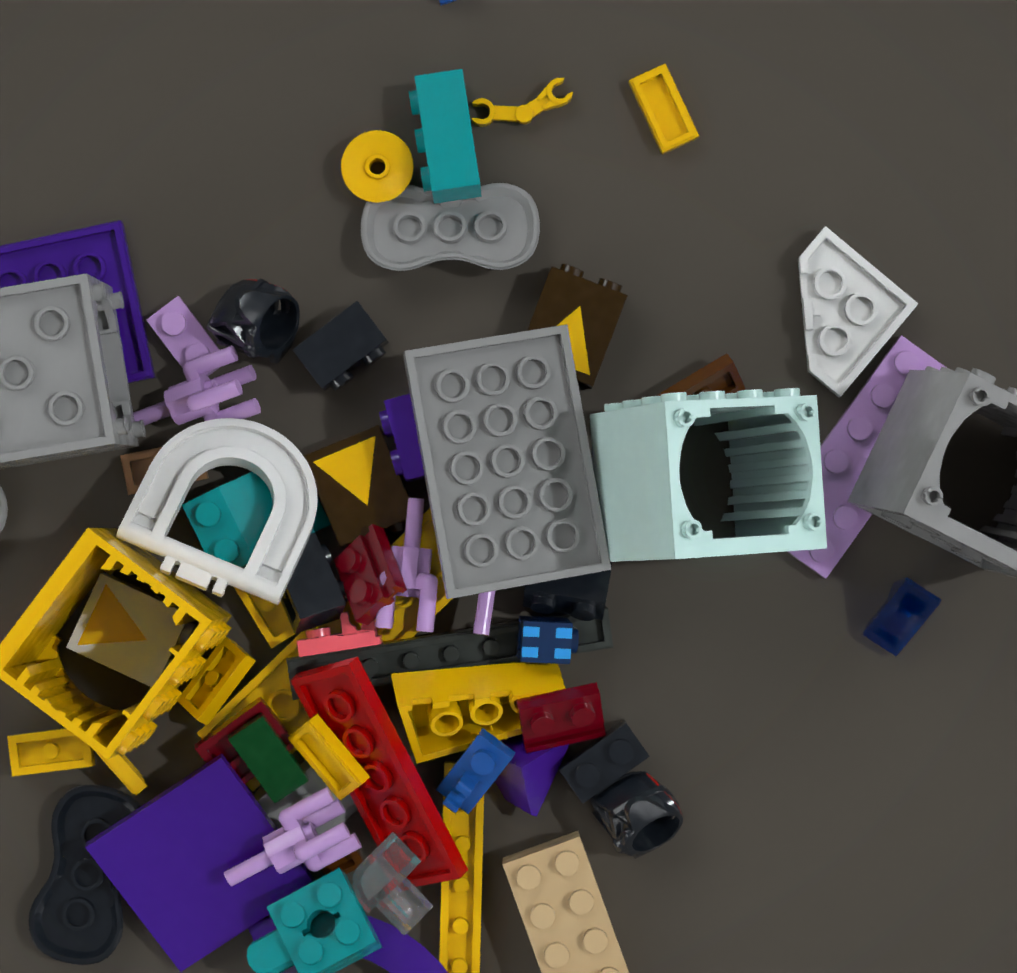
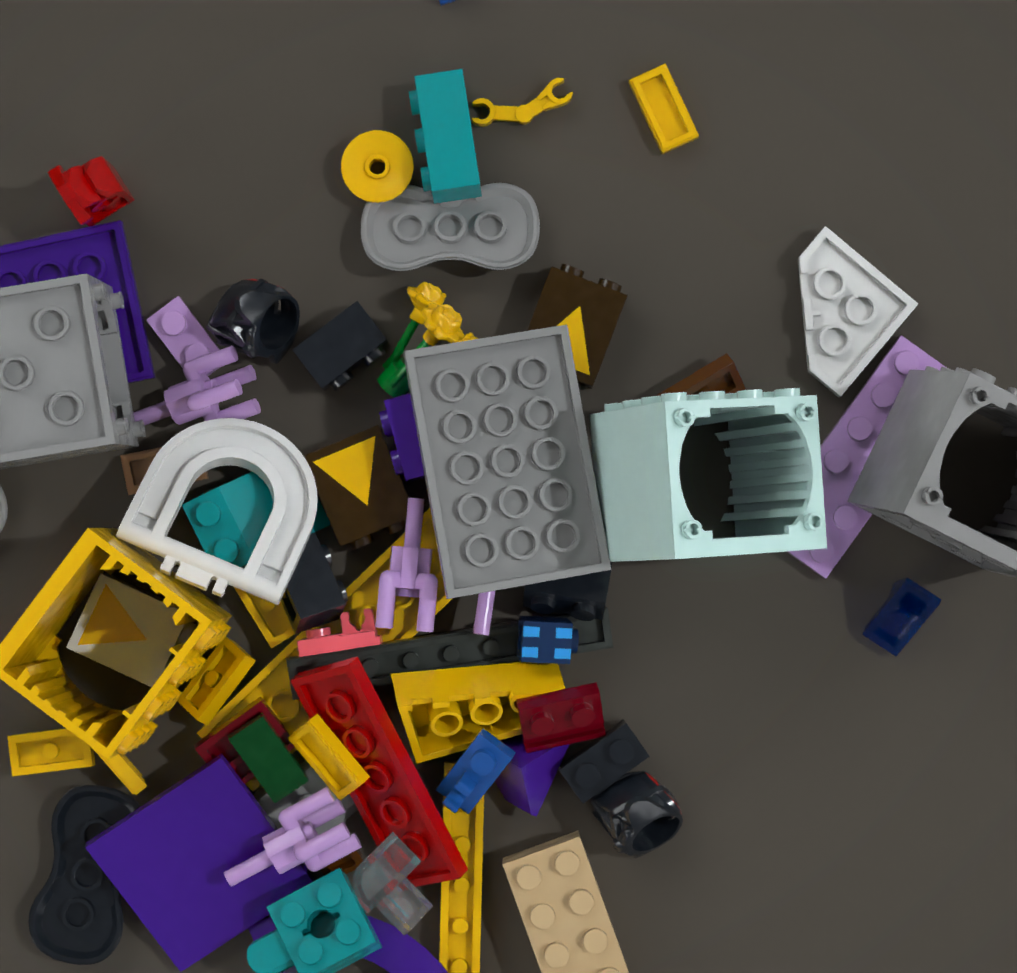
(91, 190): none -> red piece
(360, 572): dark red plate -> none
(441, 324): none -> yellow plant

